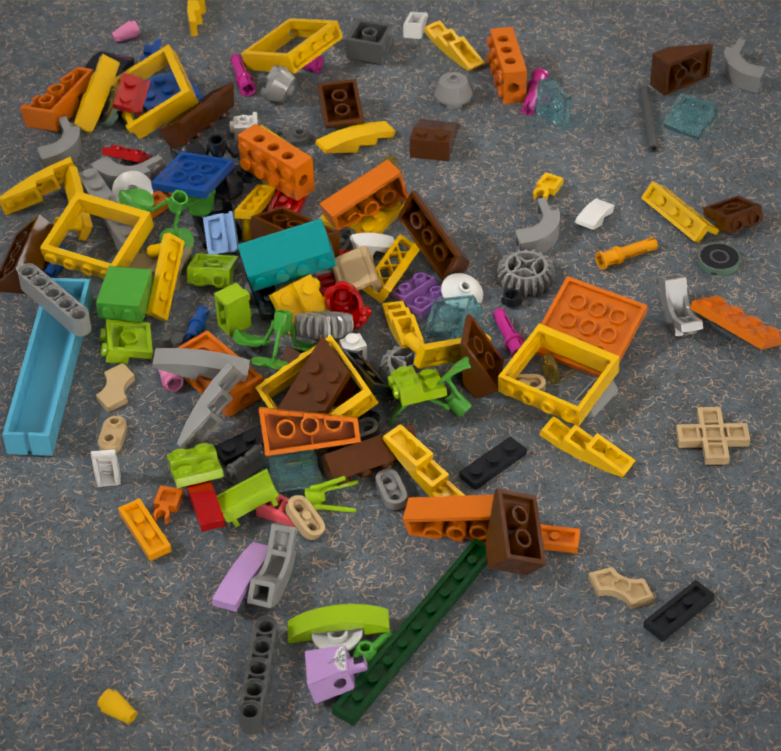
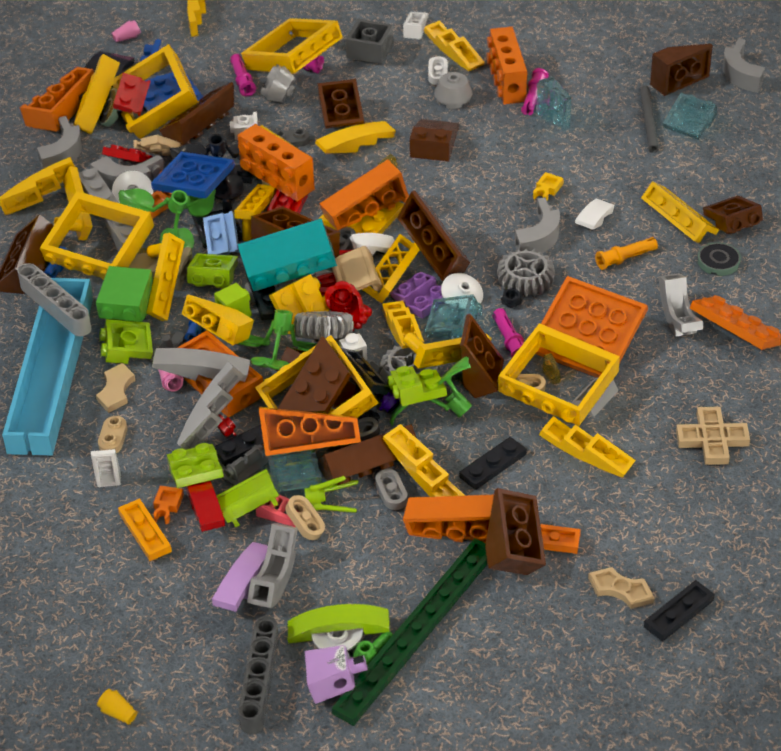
(156, 145): none -> tan plate
(218, 319): none -> yellow slope
(226, 426): none -> red plate
(389, 402): none -> dark purple plate
(437, 67): none -> white plate

